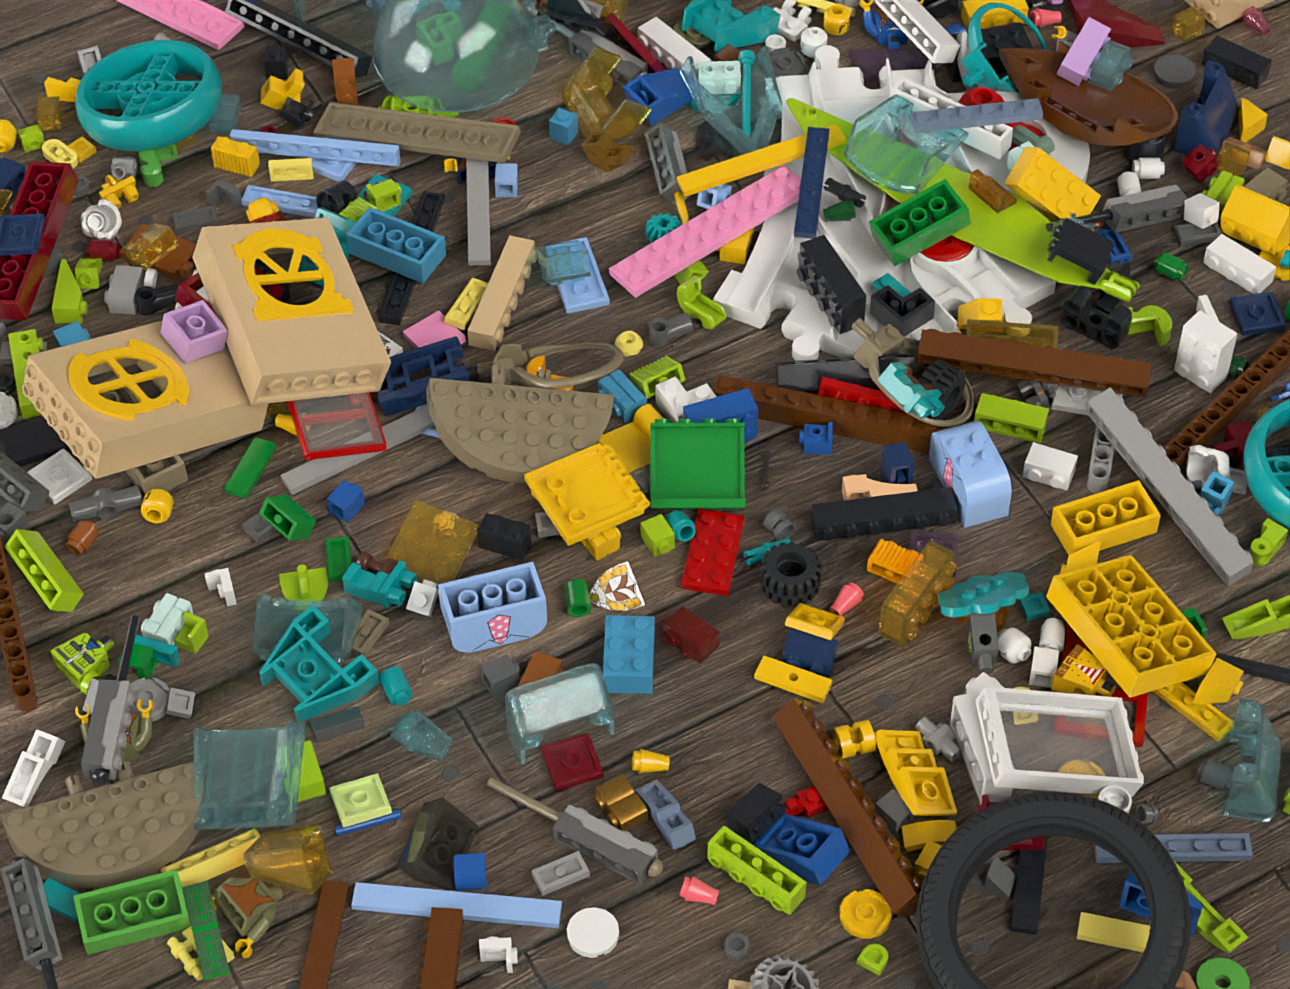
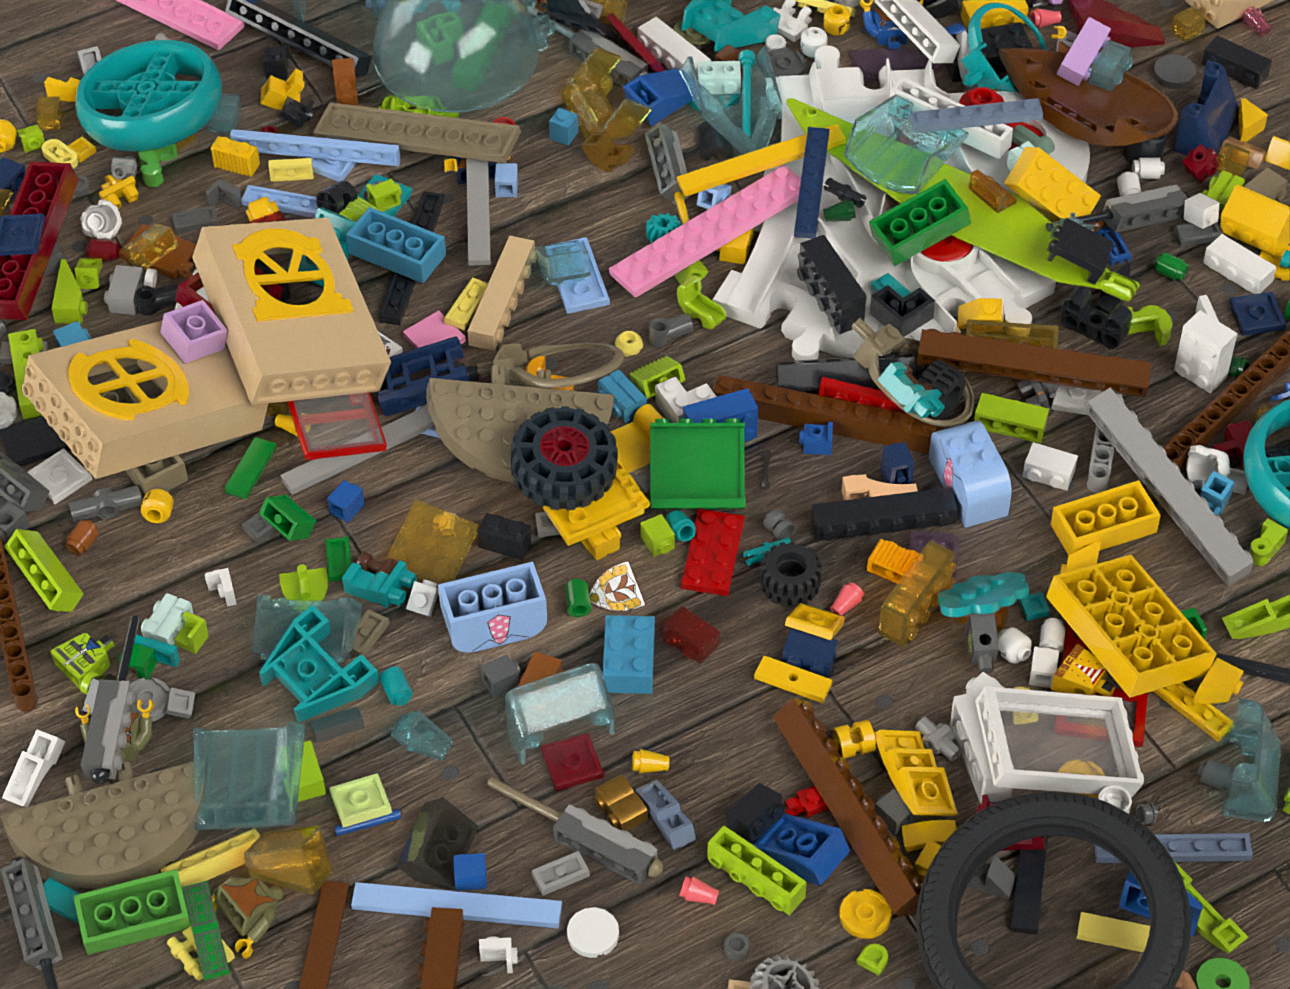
(563, 458): none -> black wheel

